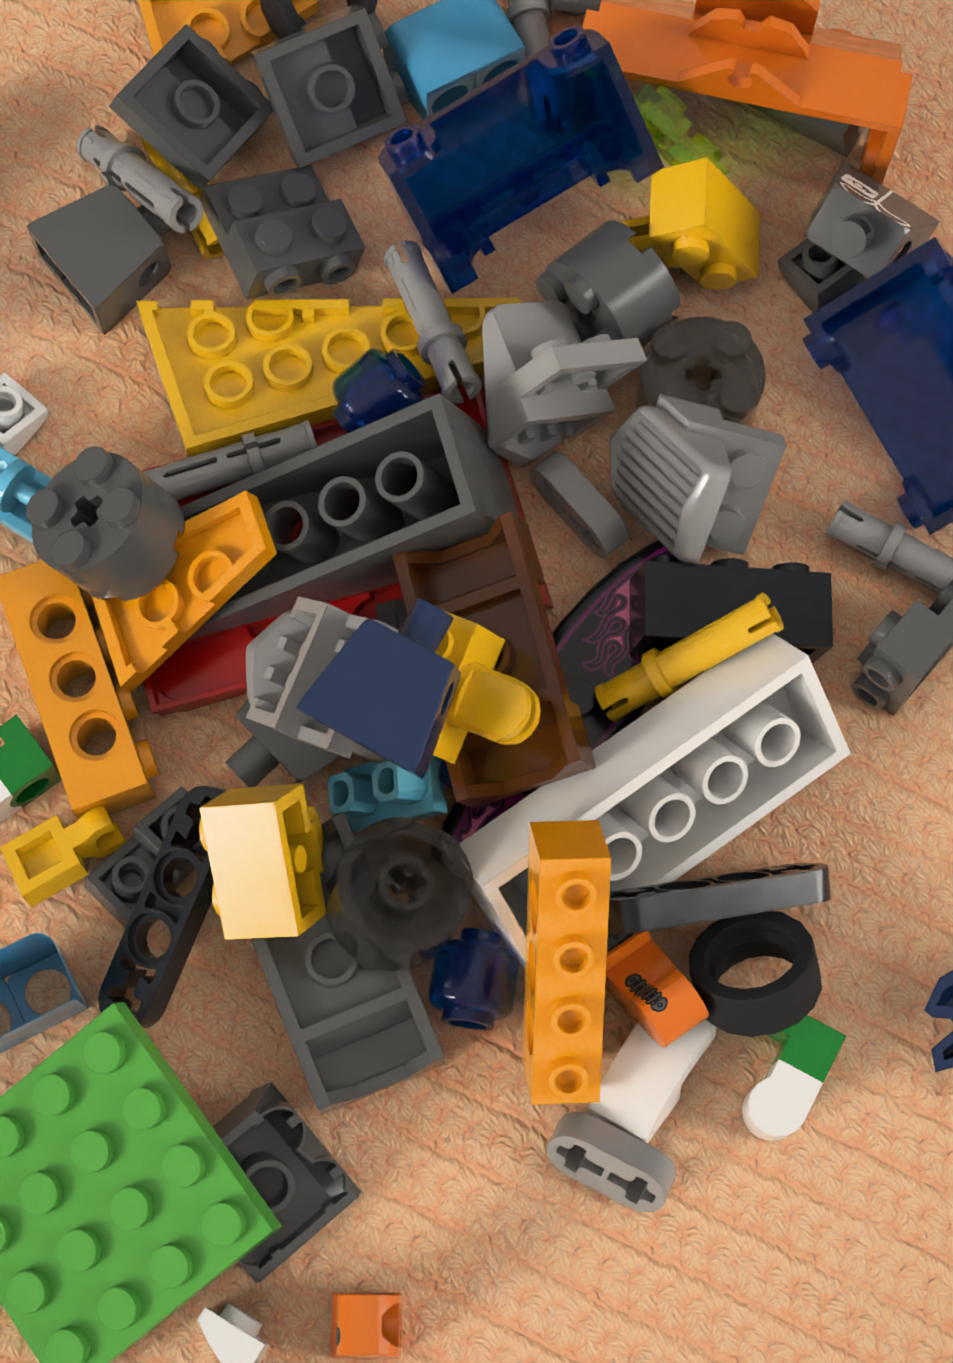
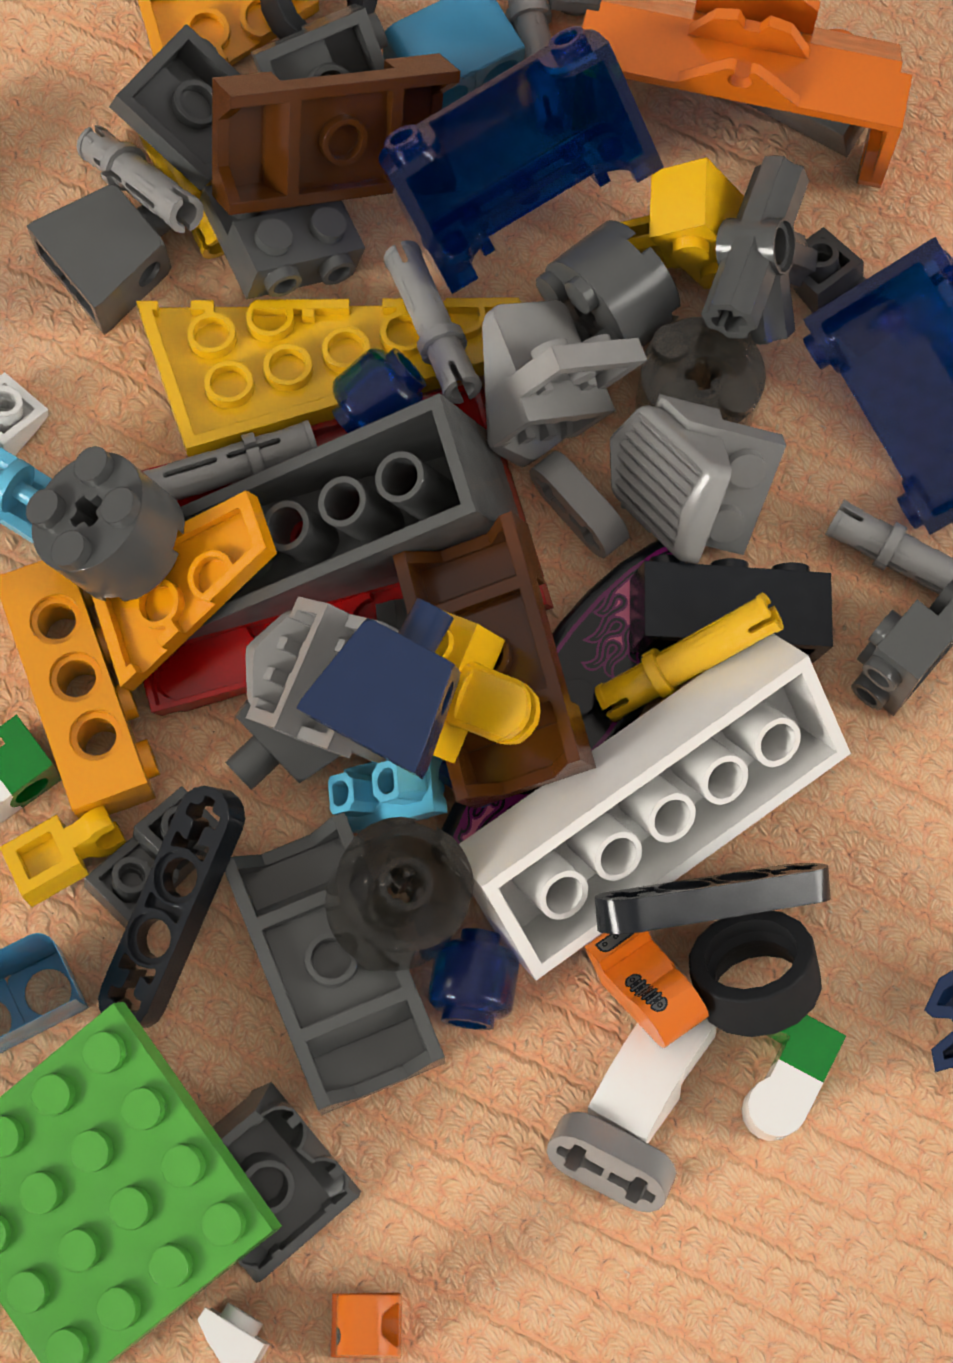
(264, 861): yellow brick -> none
(316, 135): none -> reddish brown piece
(565, 961): light orange brick -> none
(668, 128): clear neon green plate -> none
(761, 257): none -> dark grey piece
(867, 222): dark grey torso -> none

